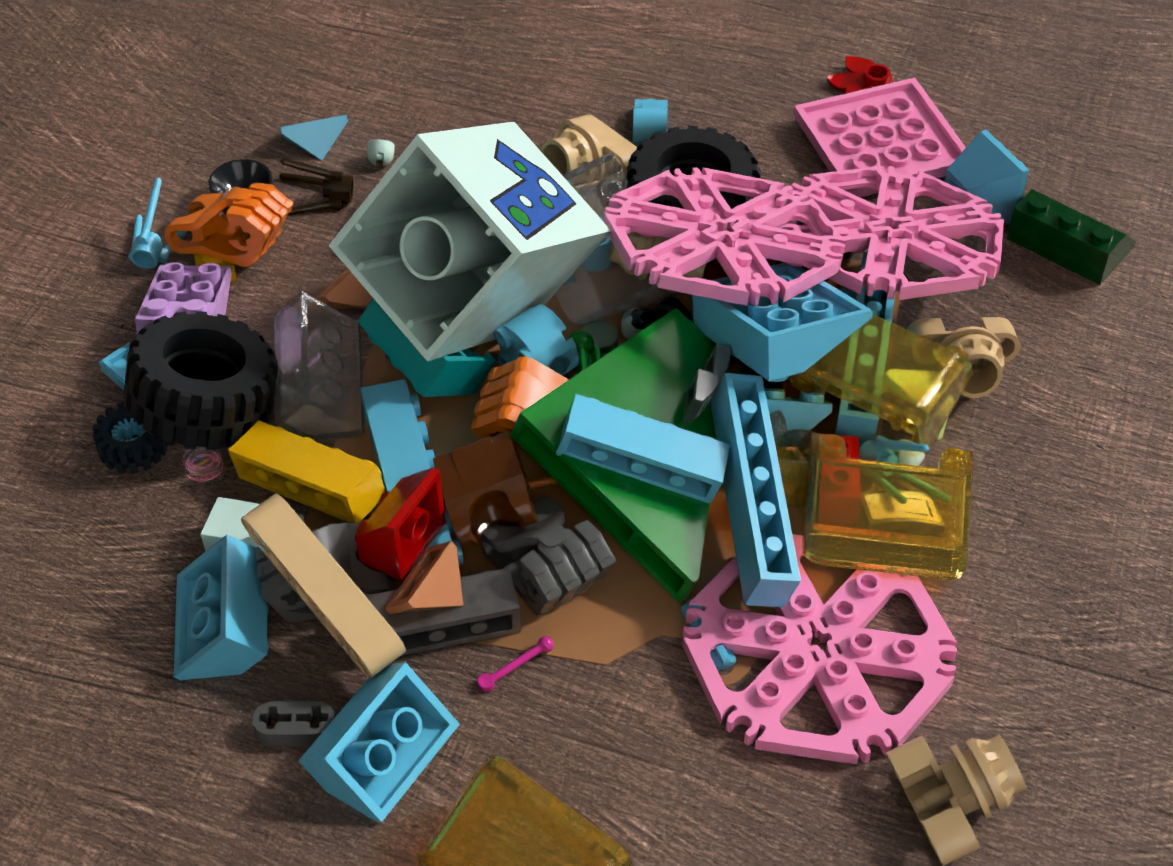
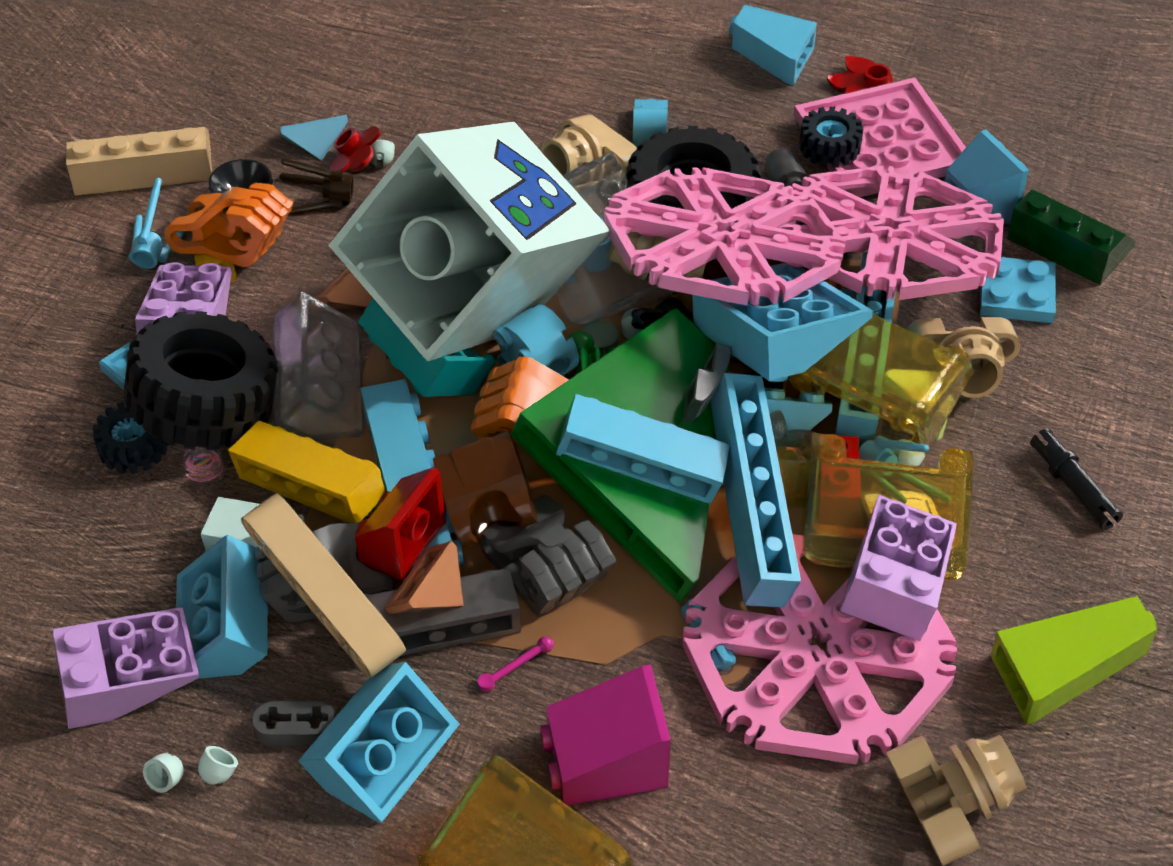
(122, 664): none -> lavender slope
(138, 160): none -> tan slope
(159, 768): none -> light aqua hinge
(216, 765): none -> light aqua hinge
(354, 149): none -> red plate
(608, 740): none -> dark pink slope
(773, 41): none -> medium azure slope
(784, 167): none -> flat silver brick
(845, 137): none -> black bush
(899, 568): none -> lavender slope
(1020, 291): none -> medium azure plate
(1065, 466): none -> black pin
(1070, 653): none -> lime slope

